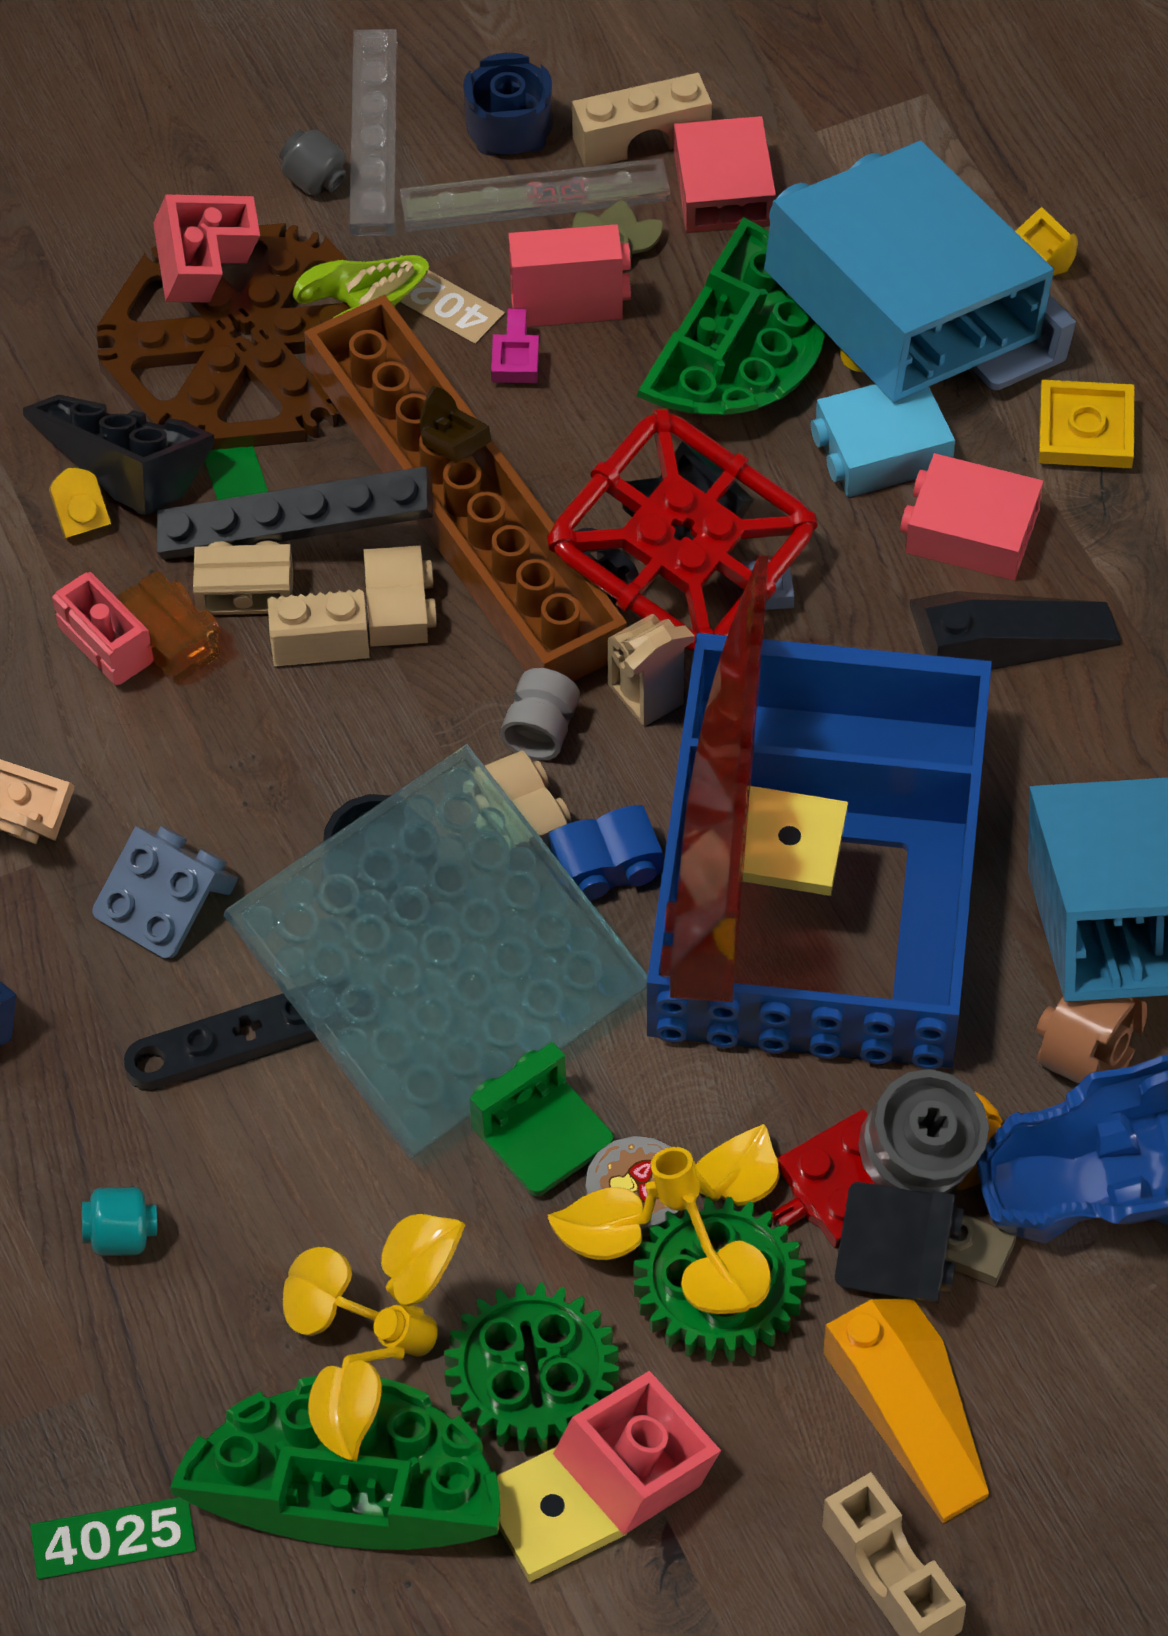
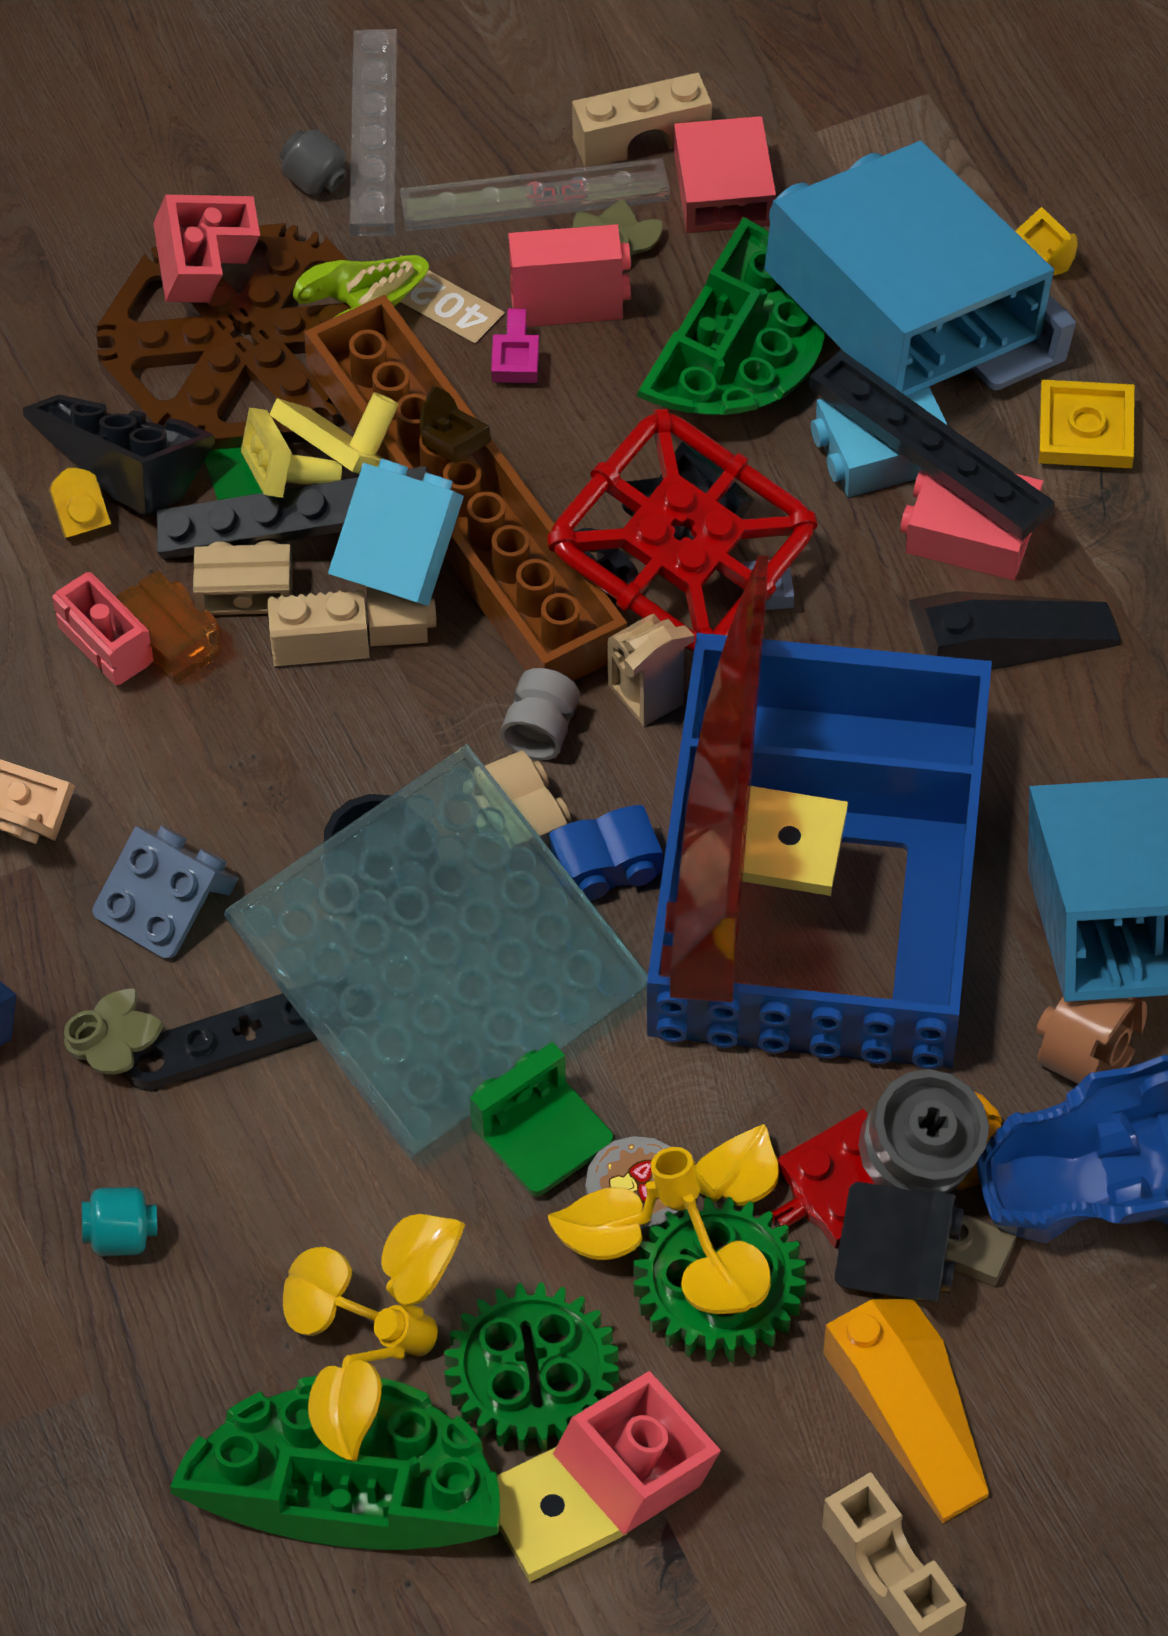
(111, 1033): none -> olive plate
(112, 1537): green sticker -> none
(272, 459): none -> light yellow piece
(335, 442): none -> light yellow piece
(396, 531): none -> medium azure brick
(508, 105): dark blue brick -> none
(932, 445): none -> black plate

